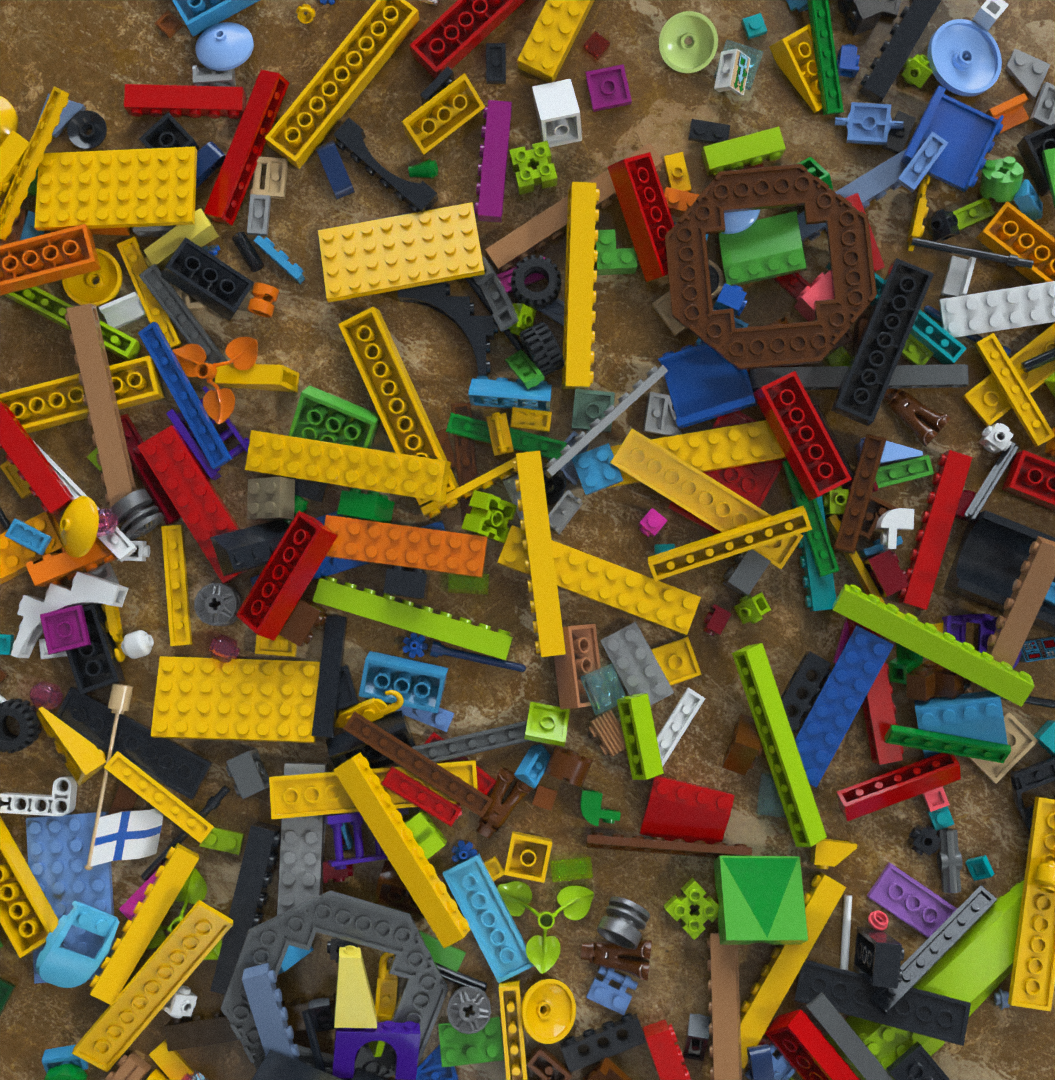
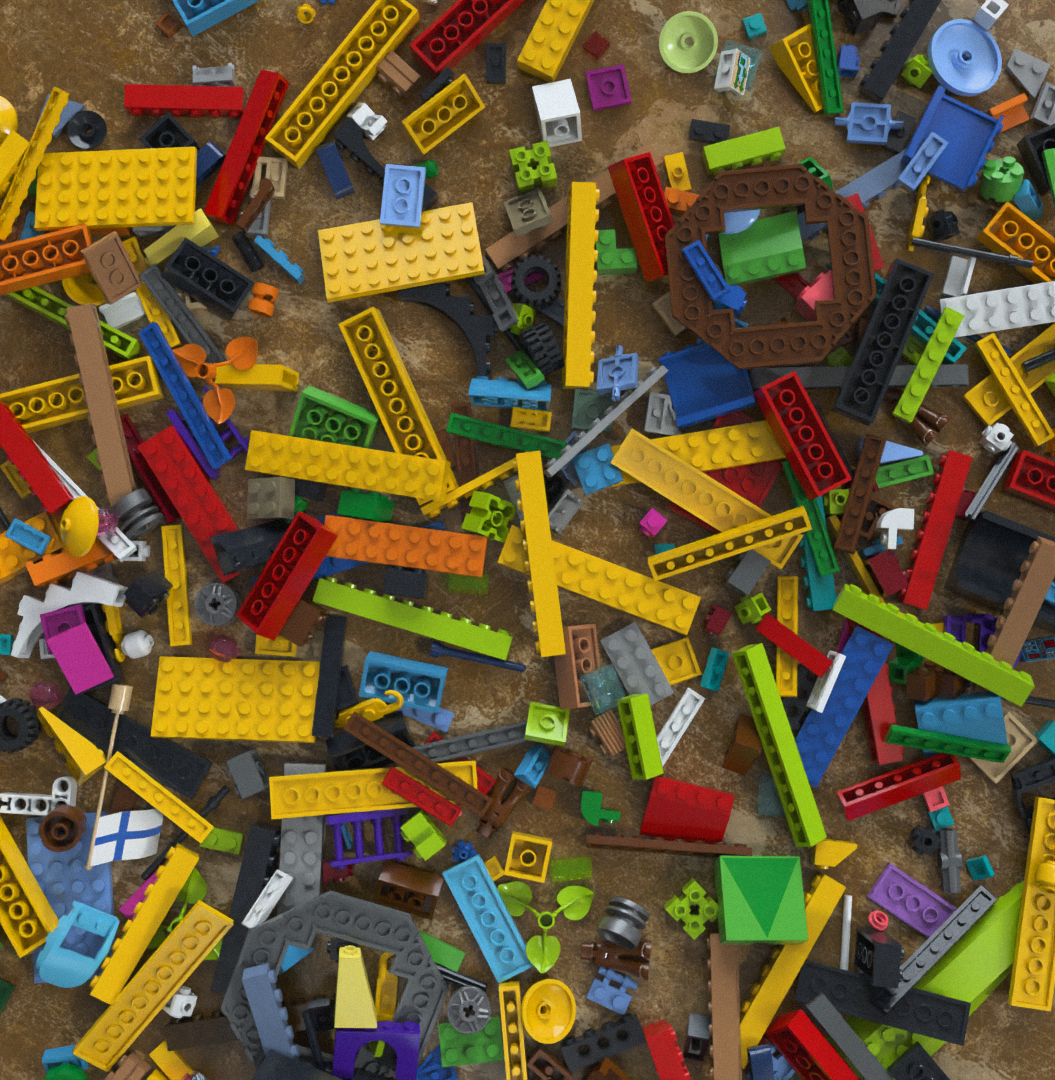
(51, 828): none -> reddish brown brick
(80, 658): none -> dark pink tile
(111, 267): none -> medium nougat tile
(147, 593): none -> black brick
(224, 46): light blue dish -> none
(255, 205): none -> reddish brown plate
(267, 899): none -> white tile
(367, 120): none -> white brick
(399, 75): none -> medium nougat brick
(402, 850): yellow brick -> none
(403, 196): none -> light blue plate
(419, 645): blue plant -> none
(494, 161): magenta brick -> none
(500, 434): yellow hinge -> none
(528, 211): none -> dark tan plate
(617, 373): none -> medium blue plate
(706, 271): none -> blue tile
(714, 669): none -> teal plate
(787, 615): none -> yellow tile
(794, 645): none -> red tile
(825, 684): none -> white tile
(928, 365): none -> lime plate
(973, 213): lime plate -> none
(1001, 999): sand blue plate -> none

